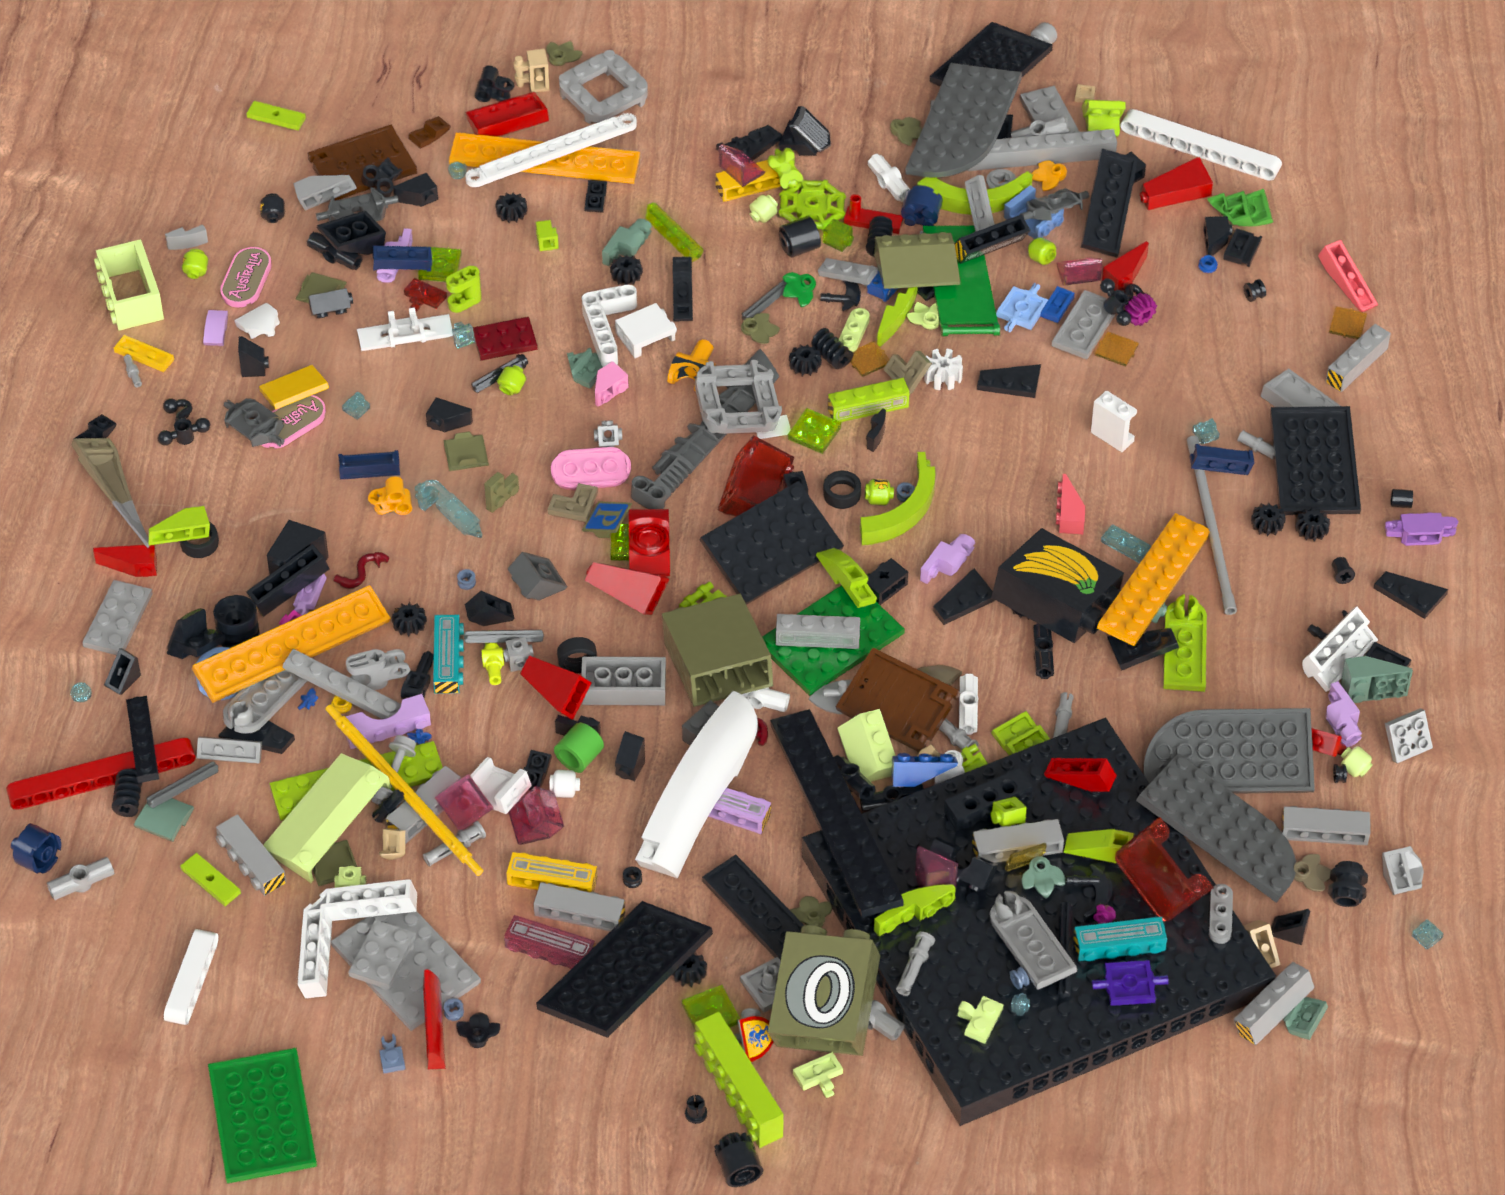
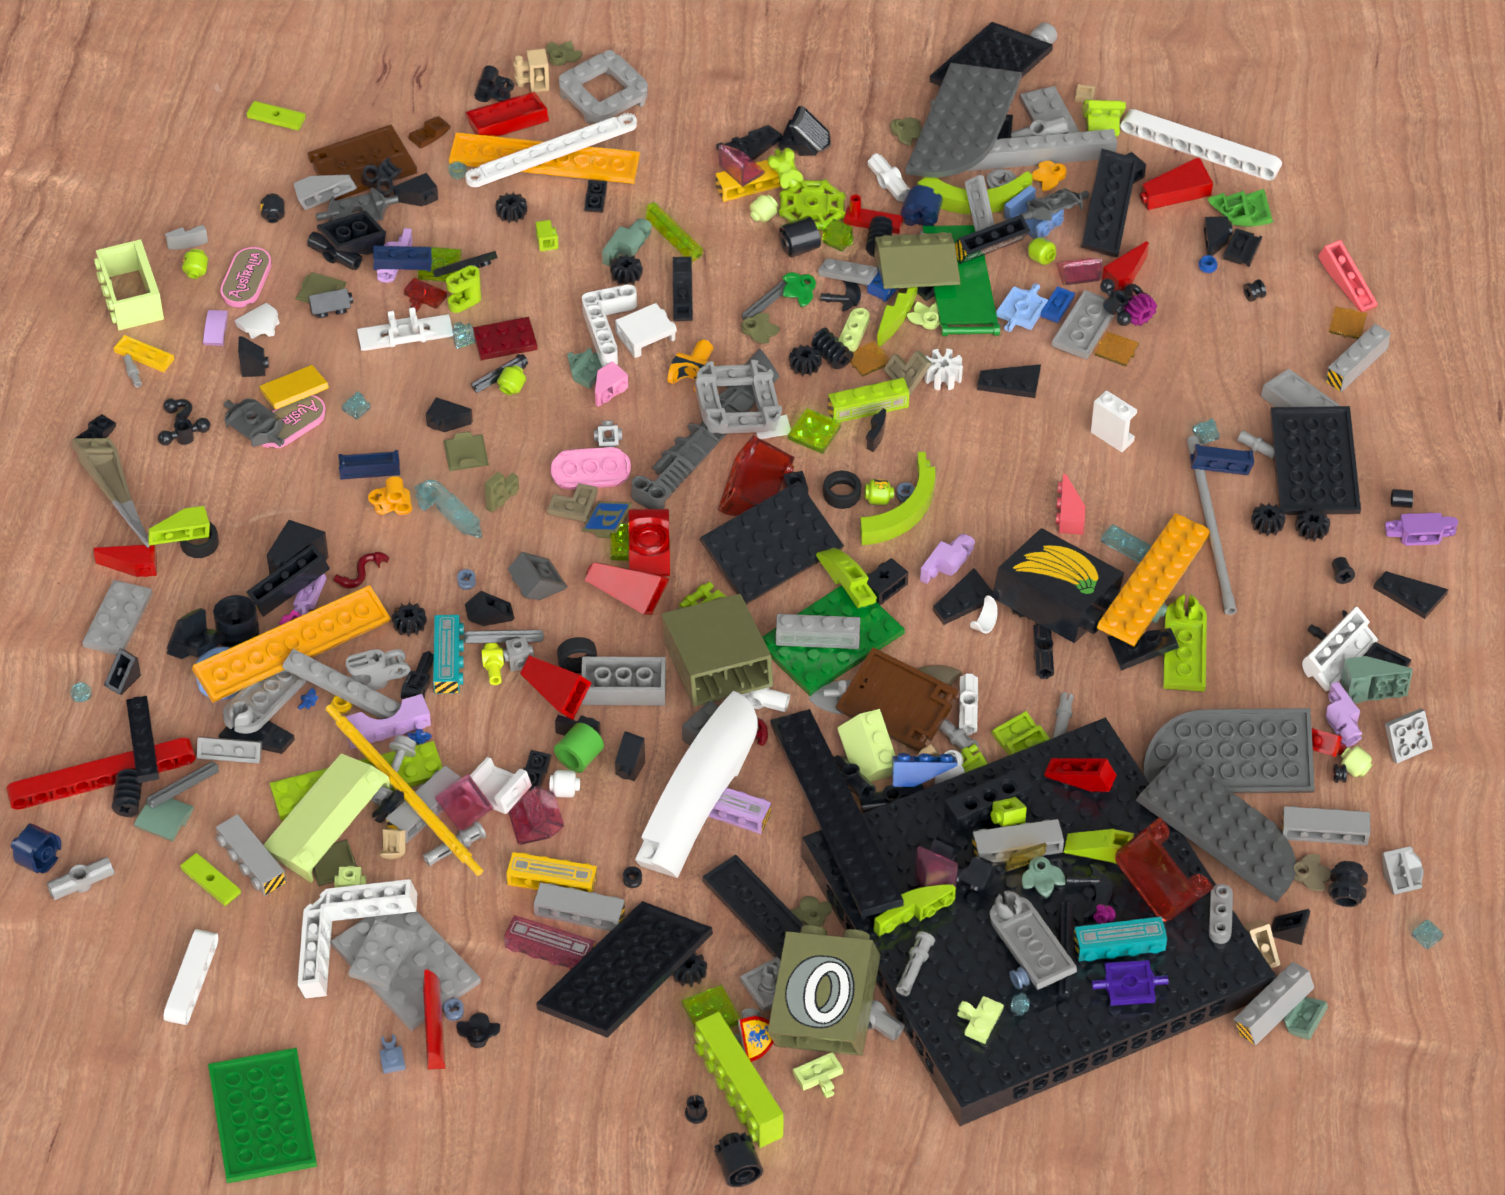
(483, 260): none -> black wing
(987, 617): none -> white helmet

